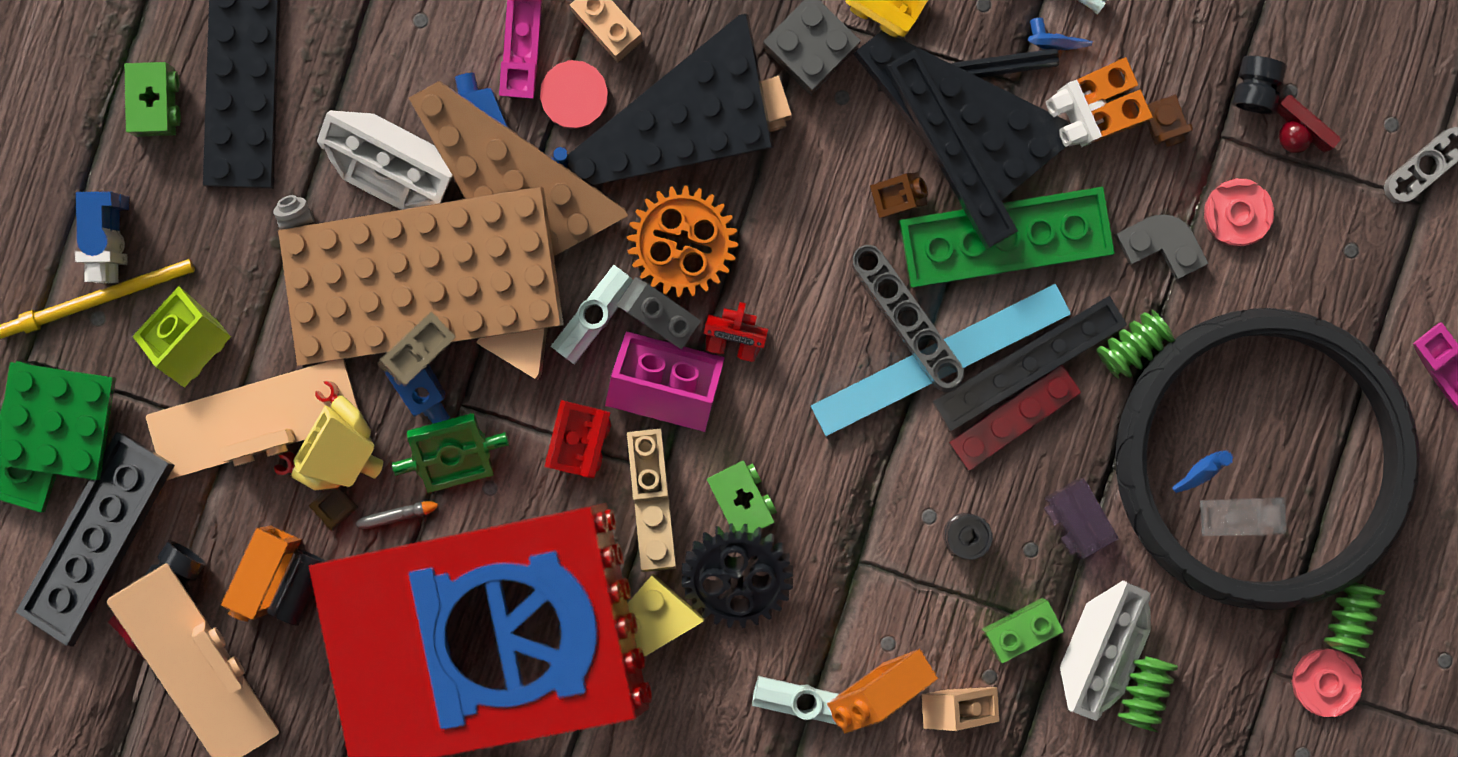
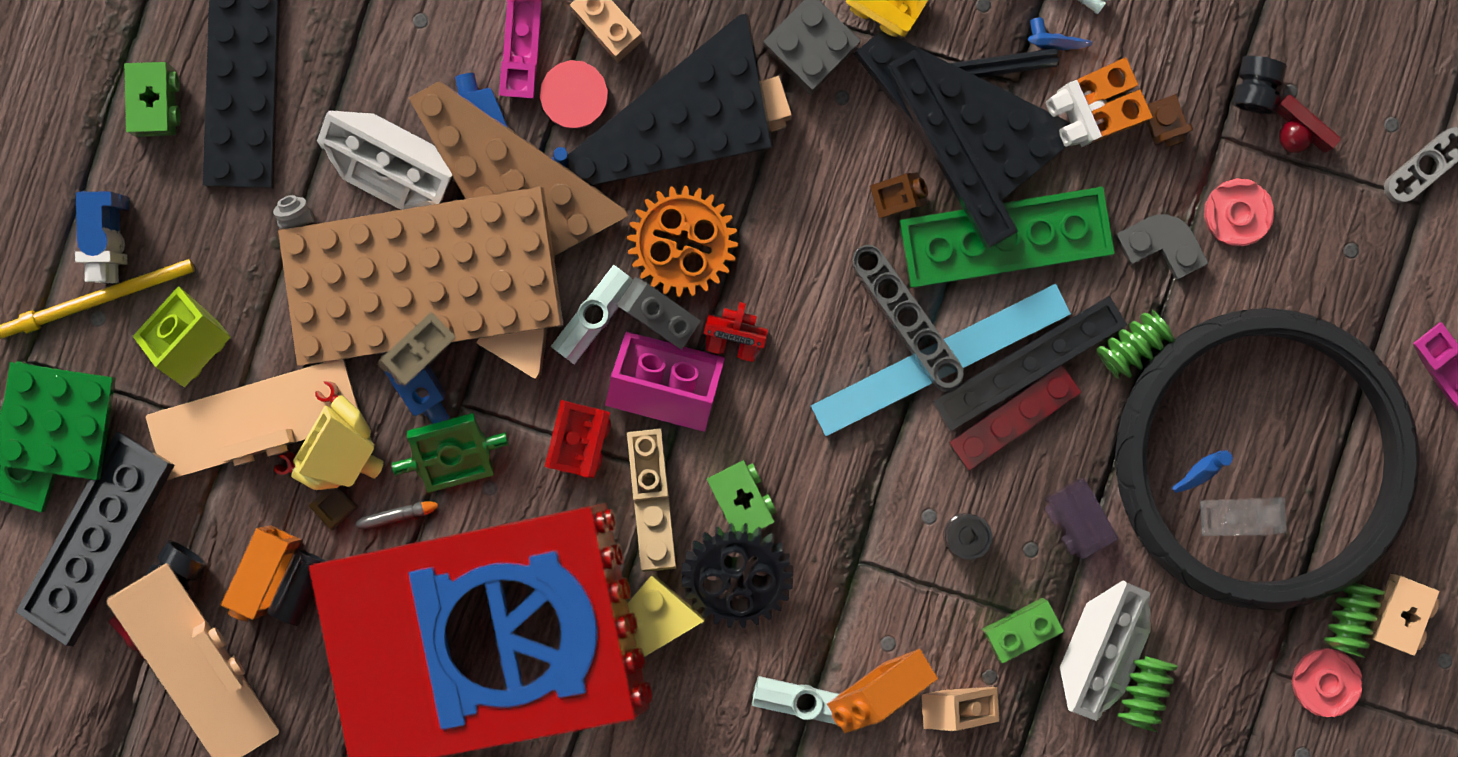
(1408, 596): none -> light nougat brick

